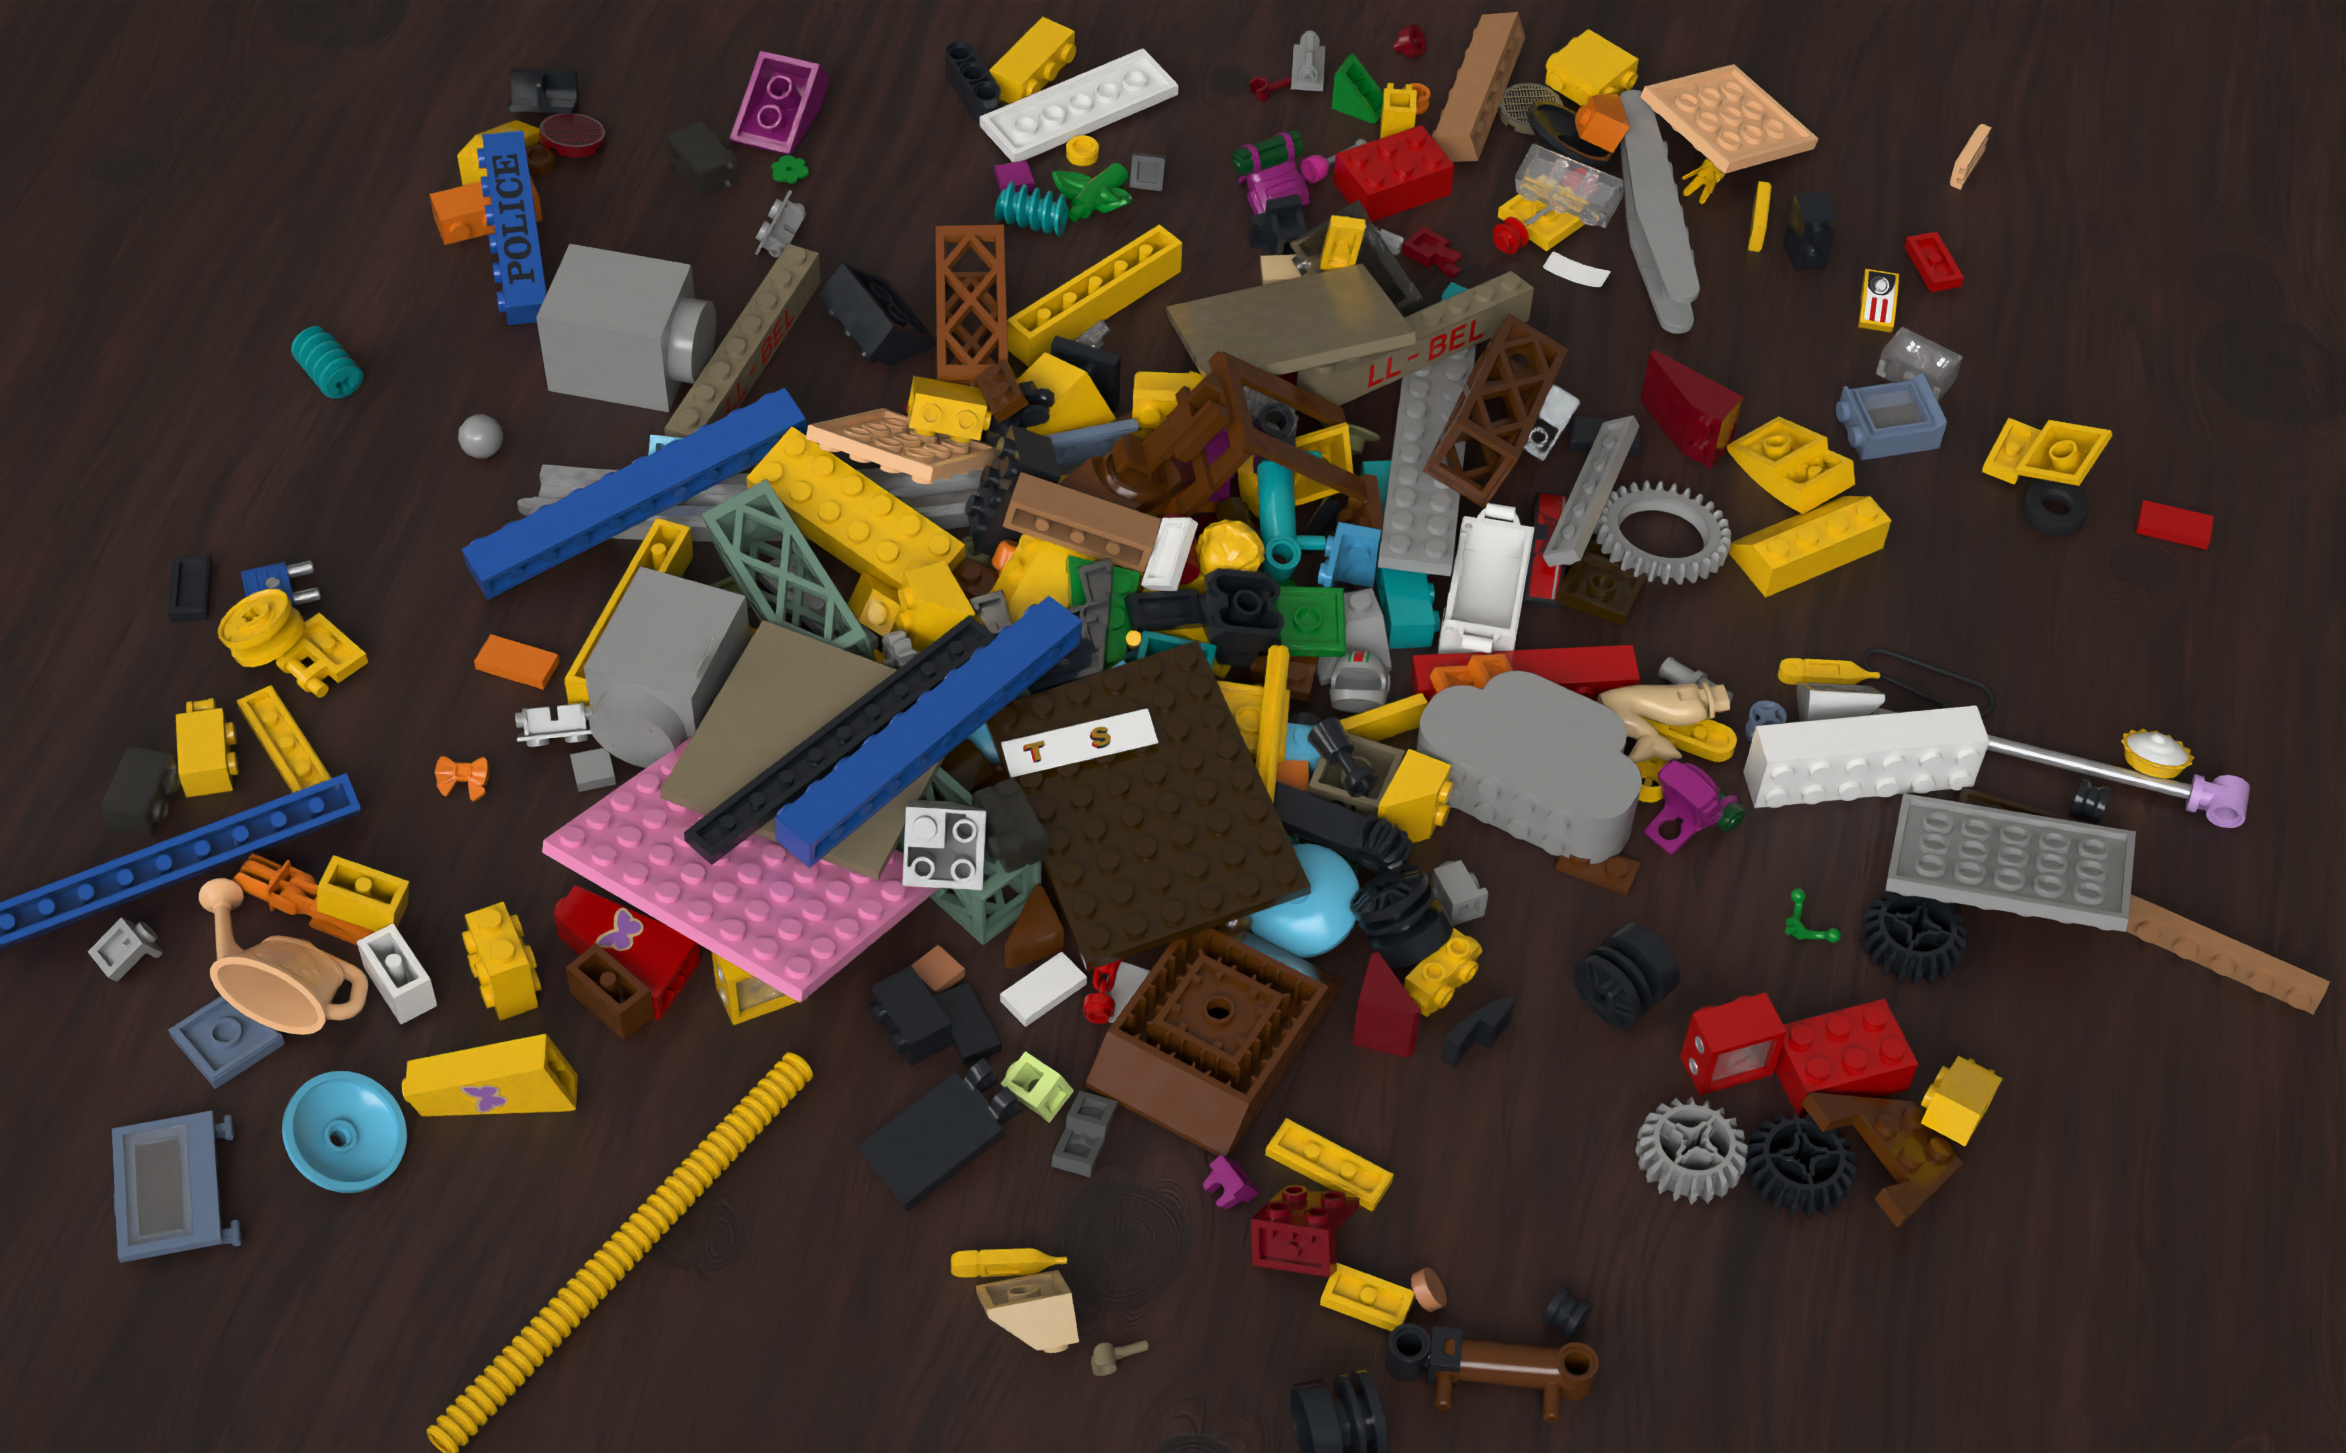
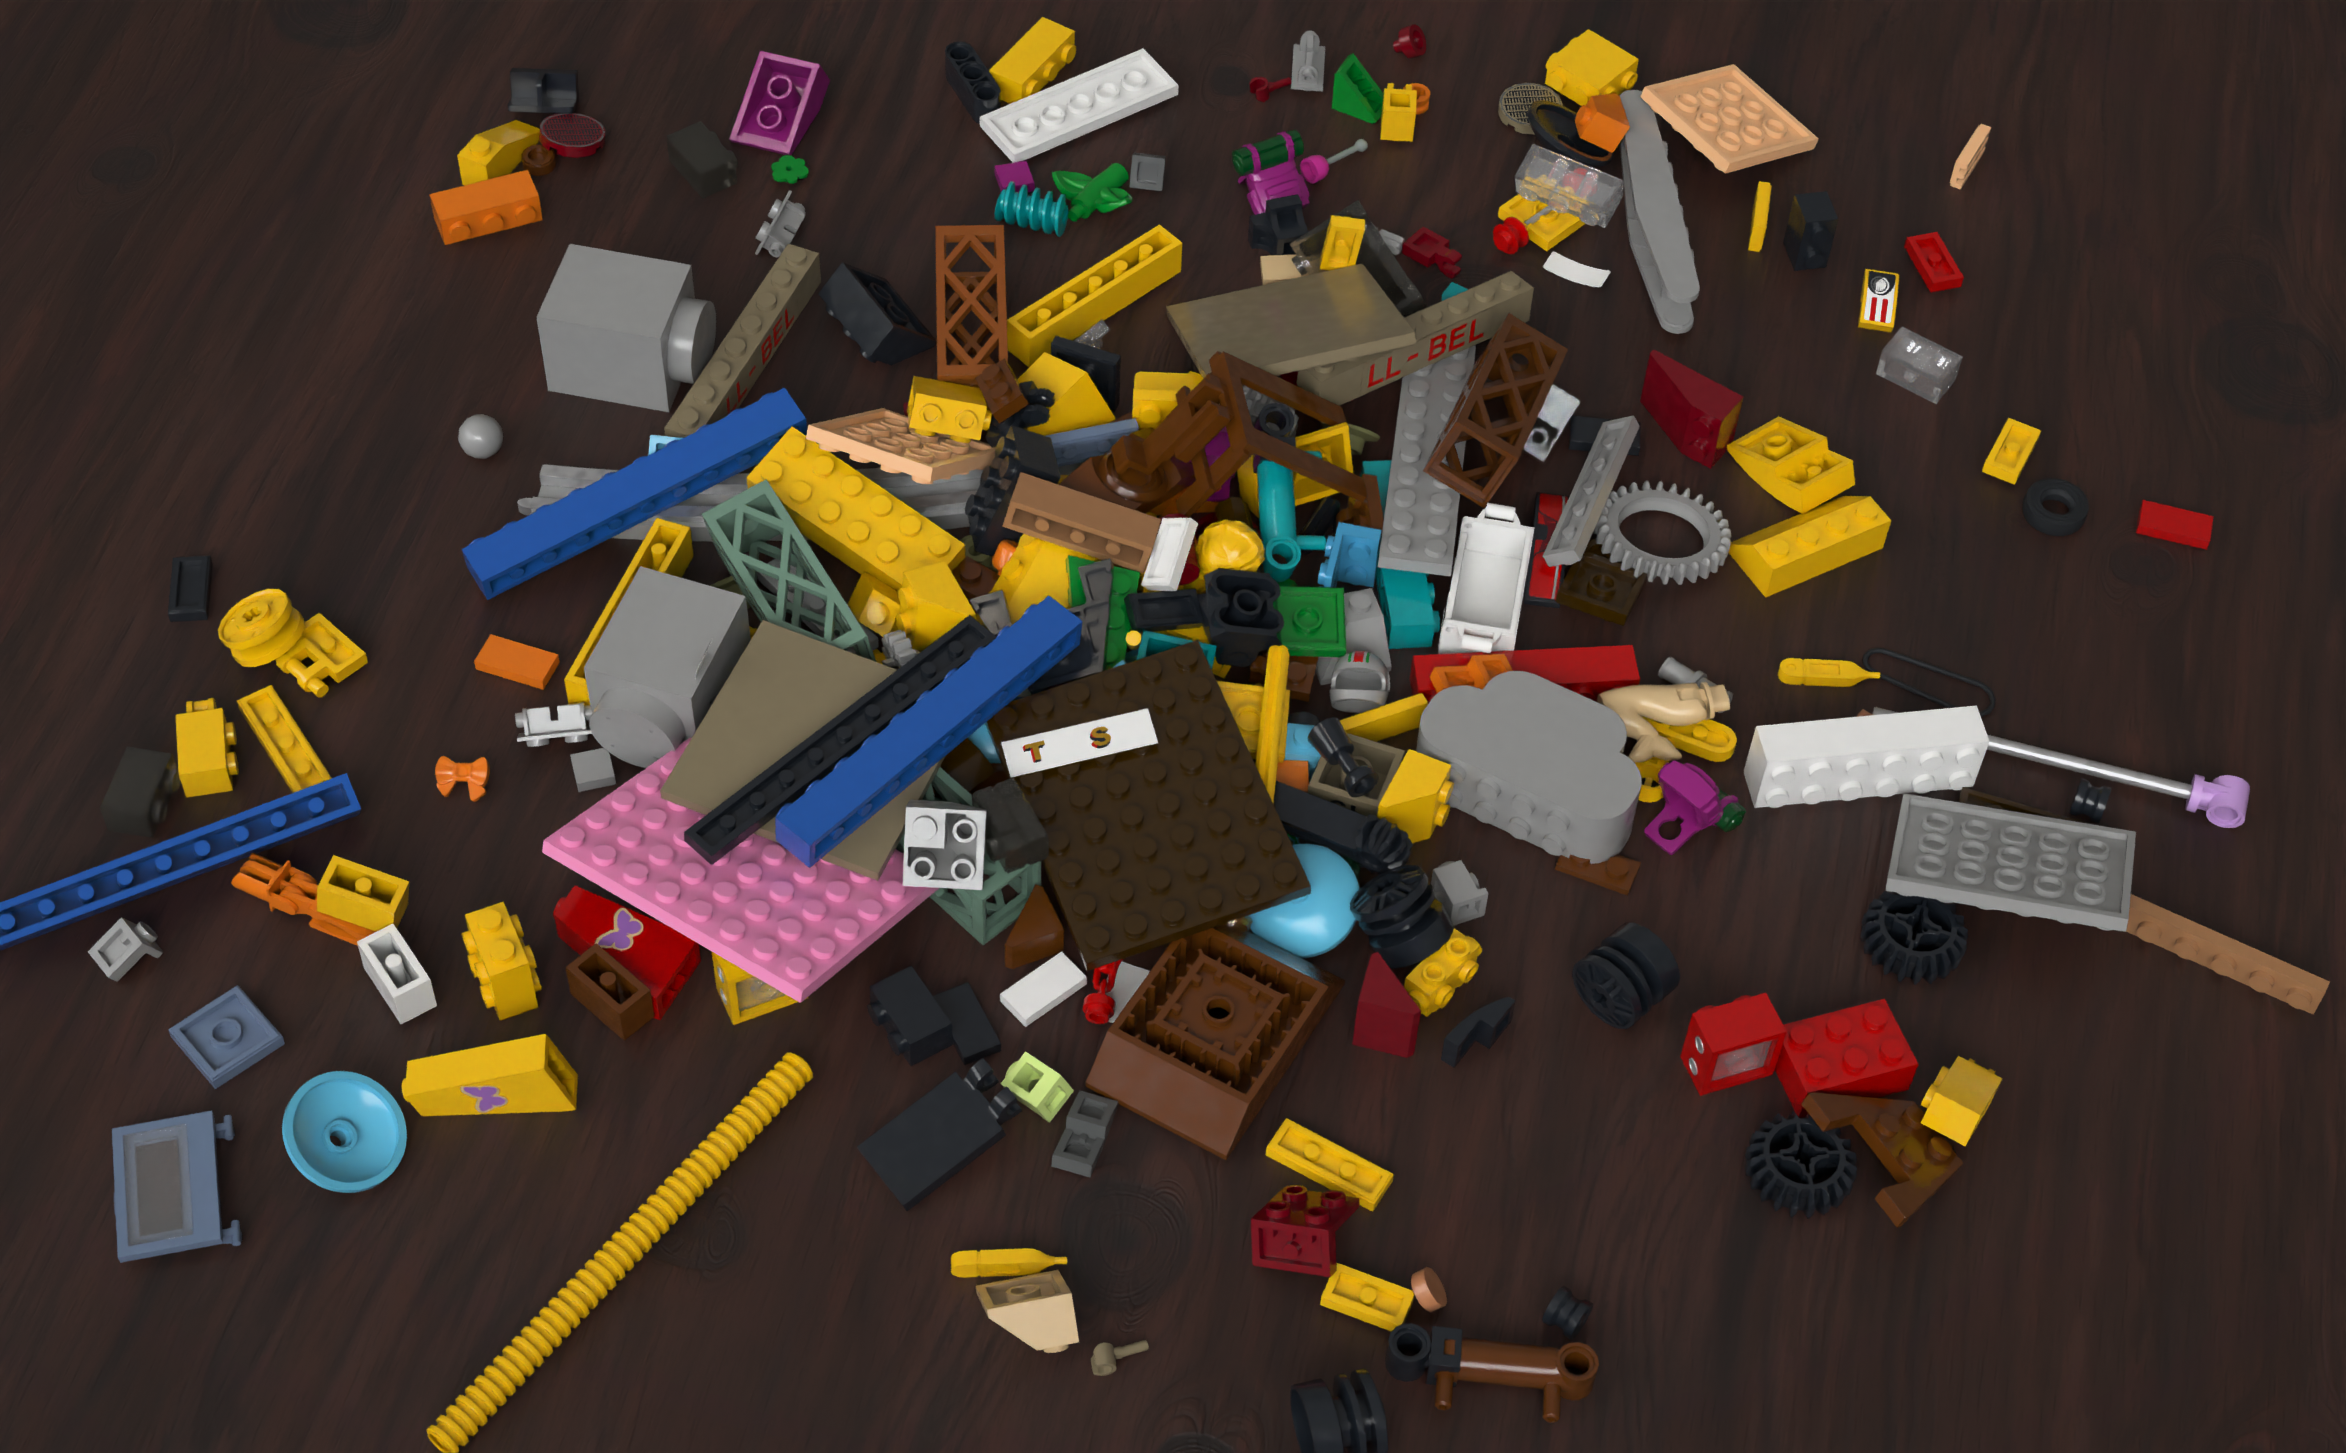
(277, 577): piece -> none
(283, 978): light nougat piece -> none
(326, 363): teal piece -> none
(514, 226): blue brick -> none
(938, 970): nougat tile -> none
(1082, 150): yellow tile -> none
(1235, 1181): magenta tile -> none
(1394, 173): red brick -> none
(1479, 86): medium nougat brick -> none
(1701, 1168): light grey gear -> none
(1707, 175): yellow piece -> none
(1764, 713): sand blue wheel -> none
(1798, 930): green piece -> none
(1836, 701): light grey slope -> none
(1892, 418): sand blue window -> none
(2064, 452): yellow slope -> none
(2155, 754): piece -> none

